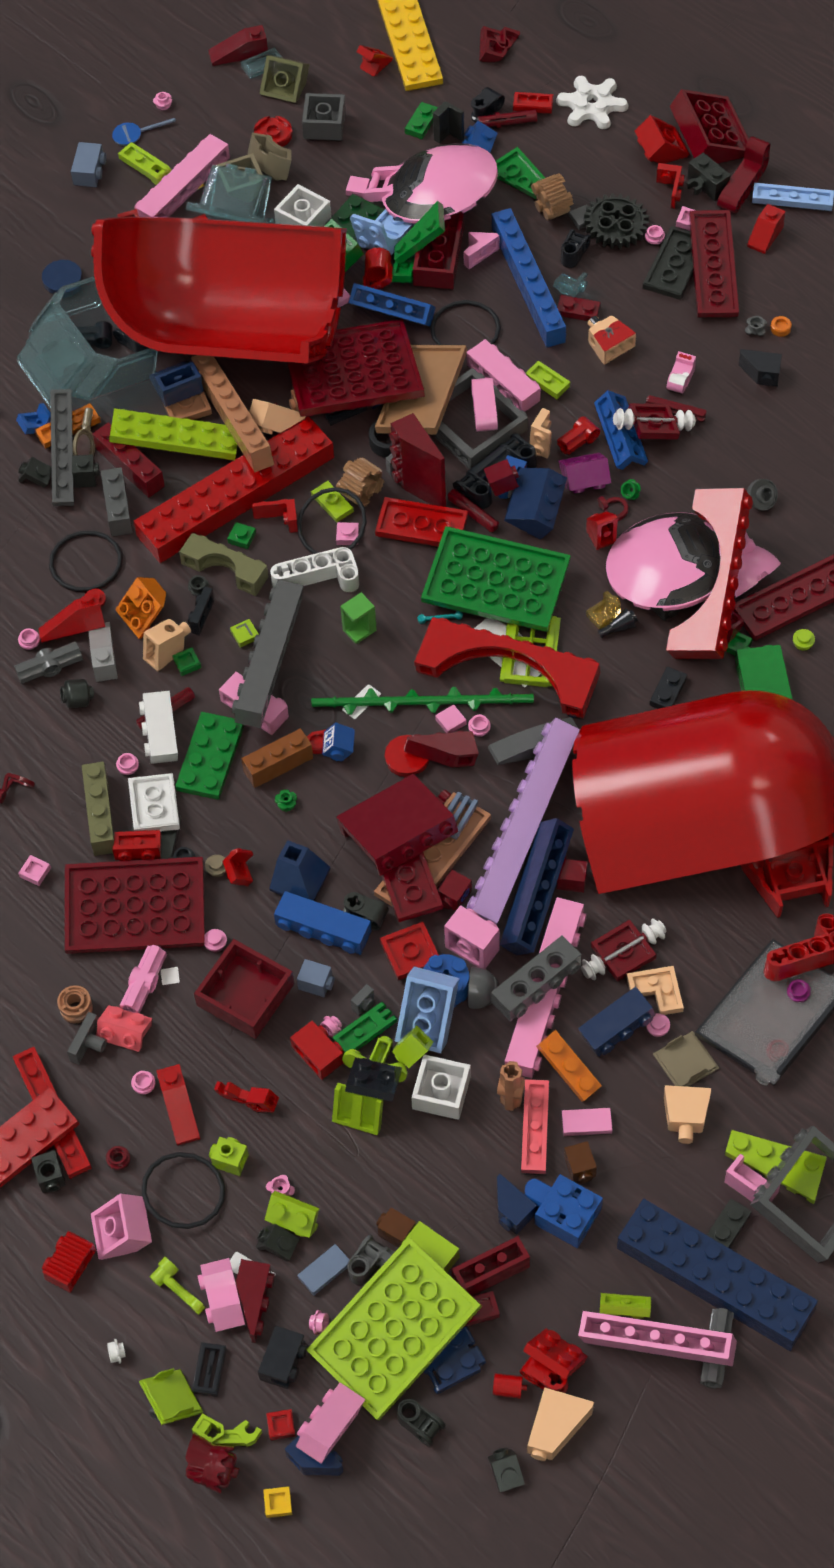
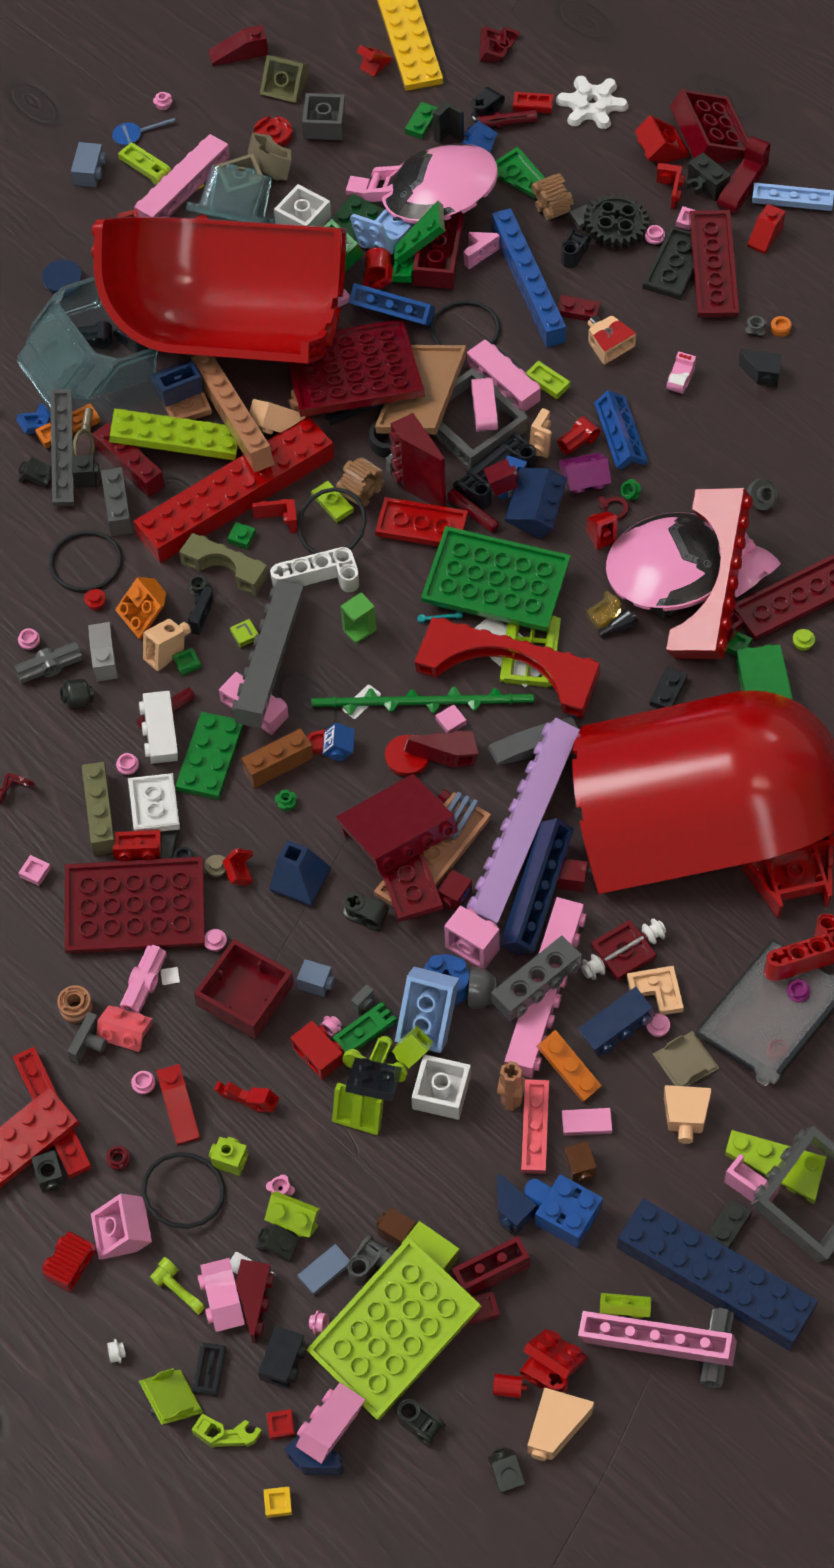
(78, 617): red slope -> none
(210, 1463): dark red hat -> none
(255, 65): clear light blue tile -> none
(322, 923): blue brick -> none
(346, 533): bright pink plate -> none
(408, 949): red plate -> none
(456, 1362): dark blue plate -> none
(479, 725): bright pink plate -> none
(569, 285): clear light blue bracket -> none
(654, 421): dark red plate -> none
(700, 414): dark red axle -> none

